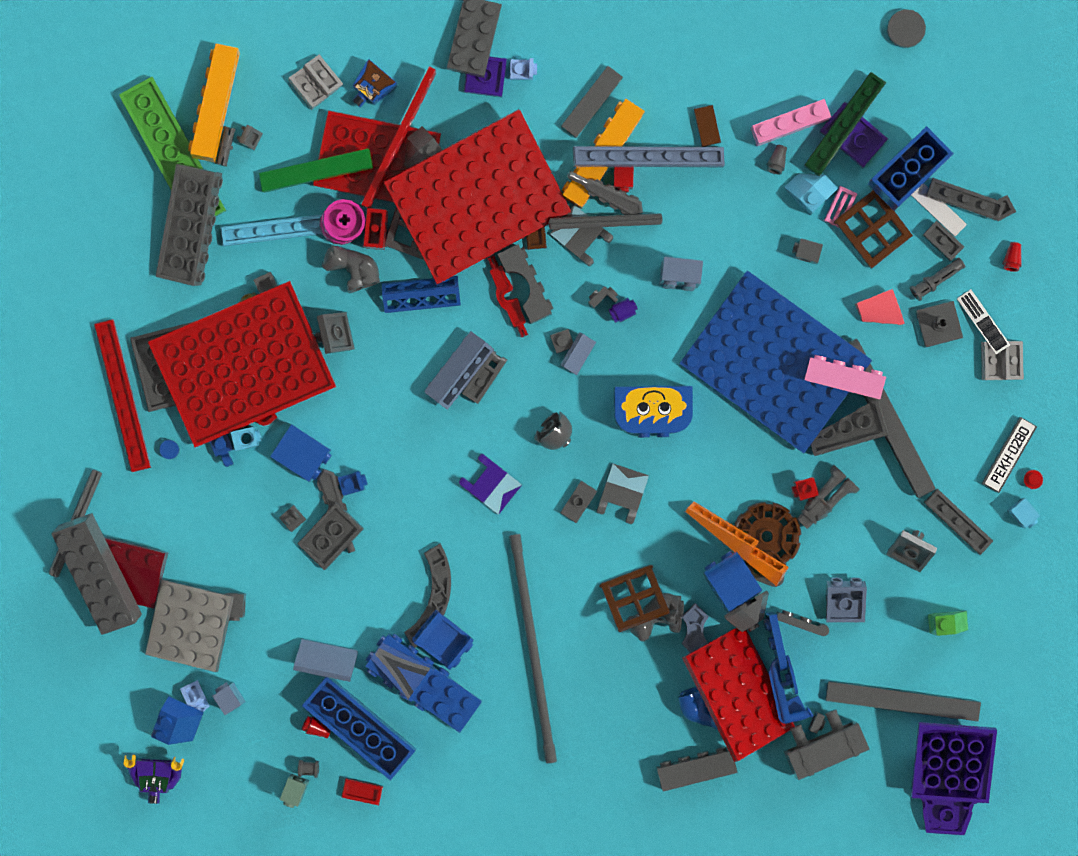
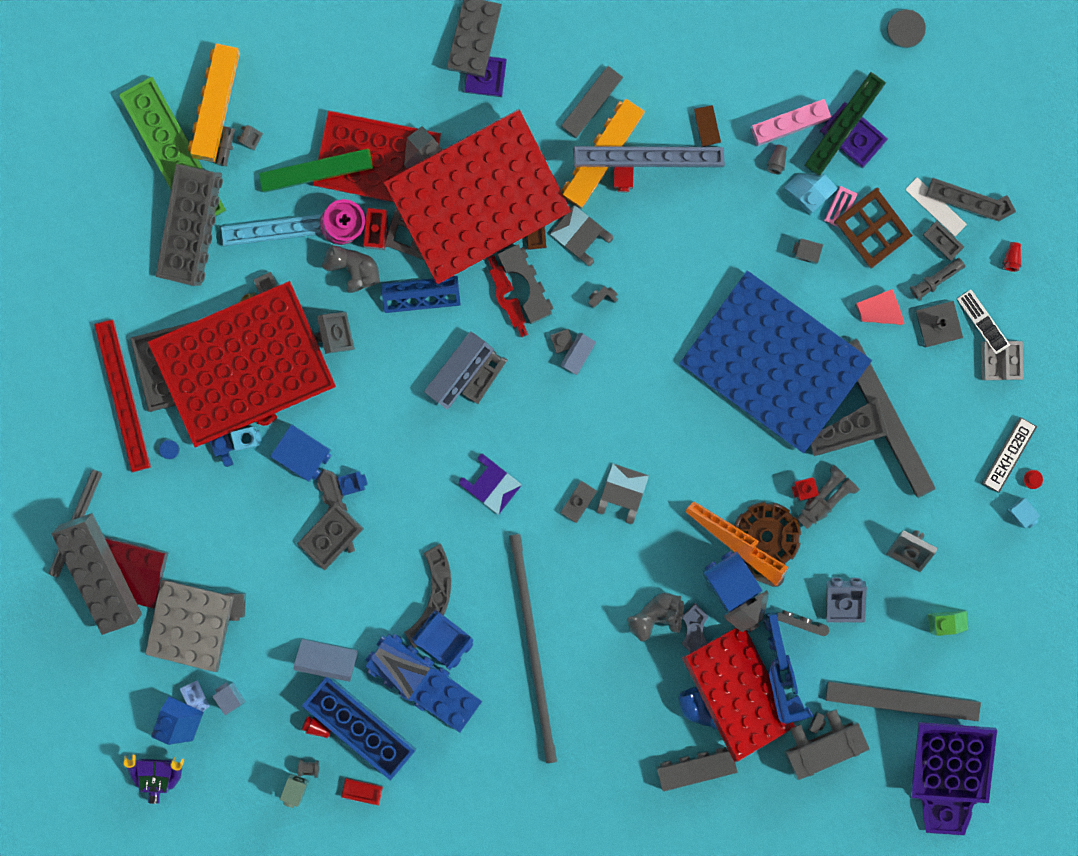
(292, 518): dark grey tile -> none
(315, 82): light grey slope -> none
(372, 84): torso -> none
(399, 137): red tile -> none
(522, 69): light blue bracket -> none
(555, 433): dark grey cylinder -> none
(605, 221): dark grey axle -> none
(616, 198): dark grey sword -> none
(623, 310): dark purple brick -> none
(634, 598): reddish brown window -> none
(653, 409): brick -> none
(680, 273): sand blue brick -> none
(845, 378): bright pink brick -> none
(910, 168): blue brick -> none
(958, 521): dark grey tile -> none

